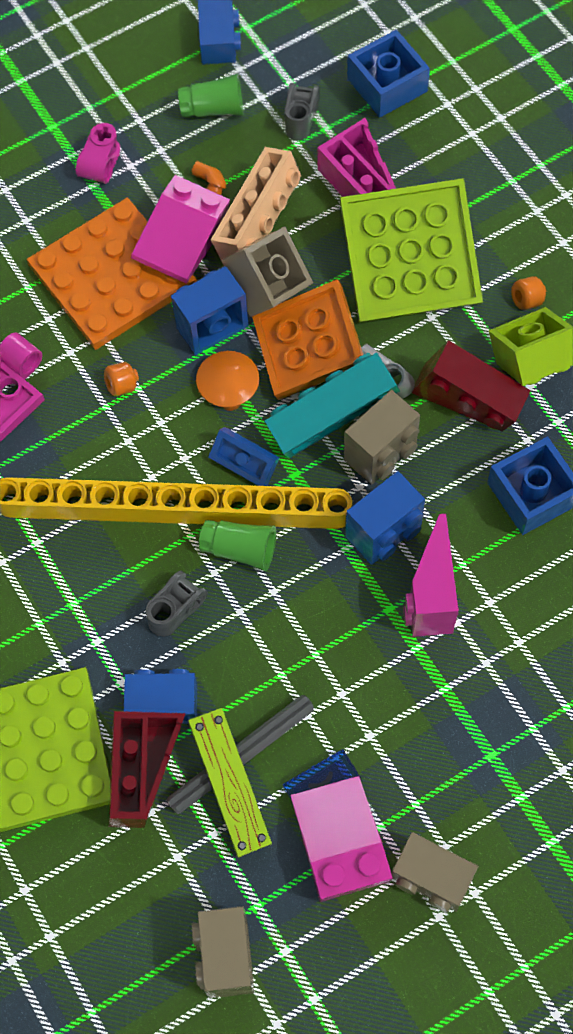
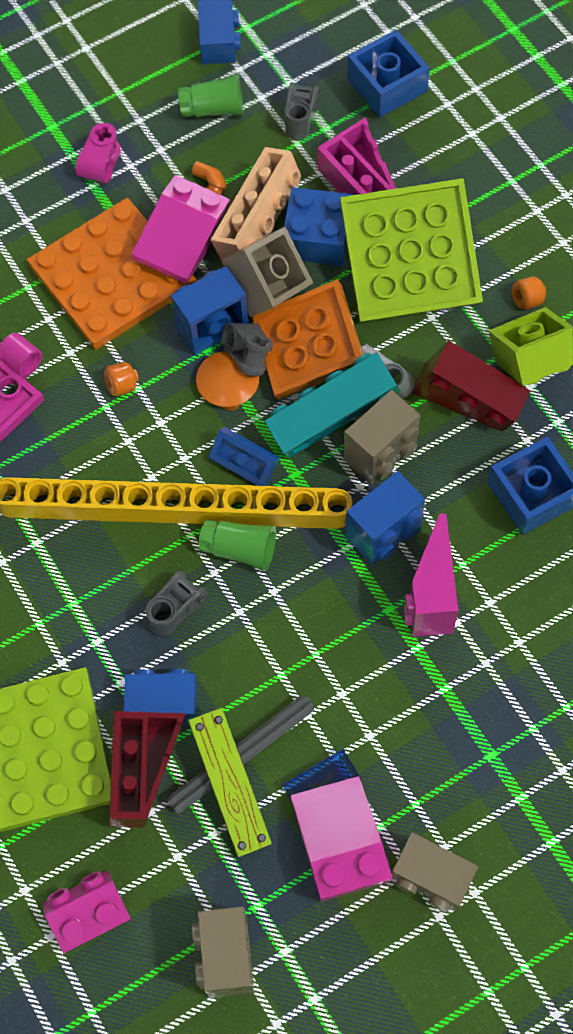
(85, 910): none -> dark pink bracket
(247, 346): none -> dark grey piece
(317, 225): none -> blue brick

